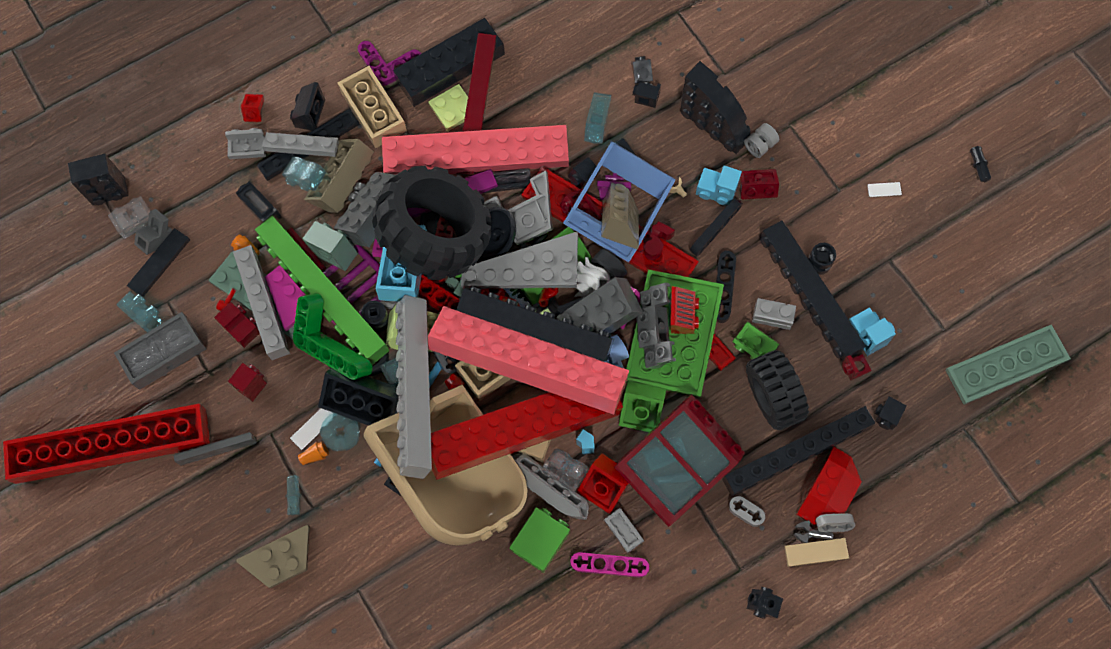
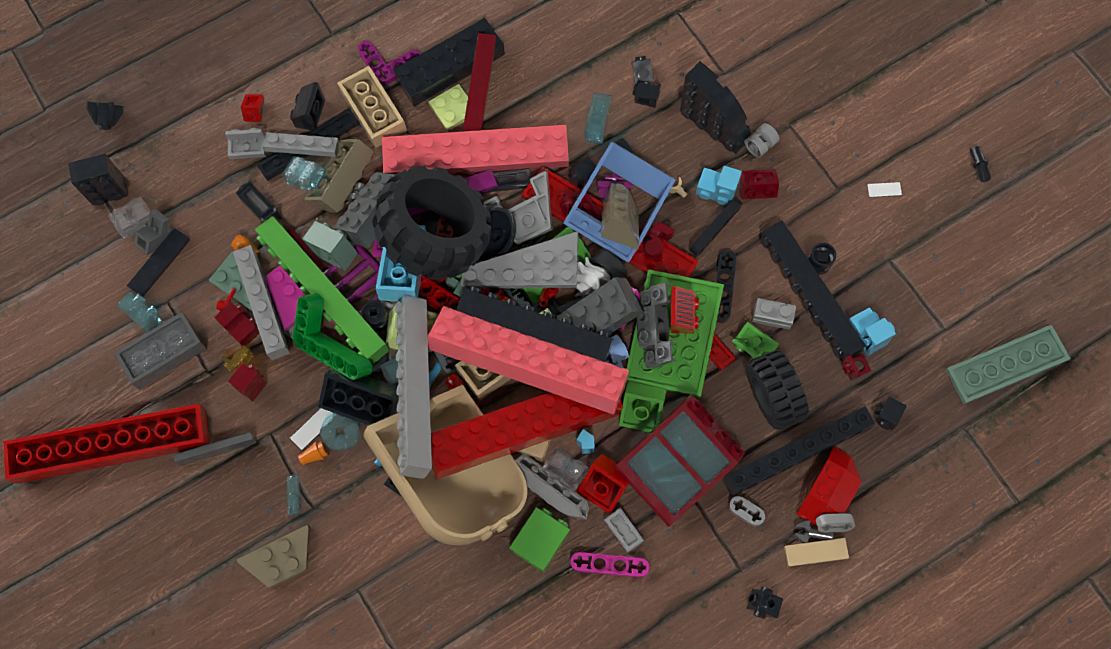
(104, 114): none -> black brick
(241, 355): none -> clear yellow bracket

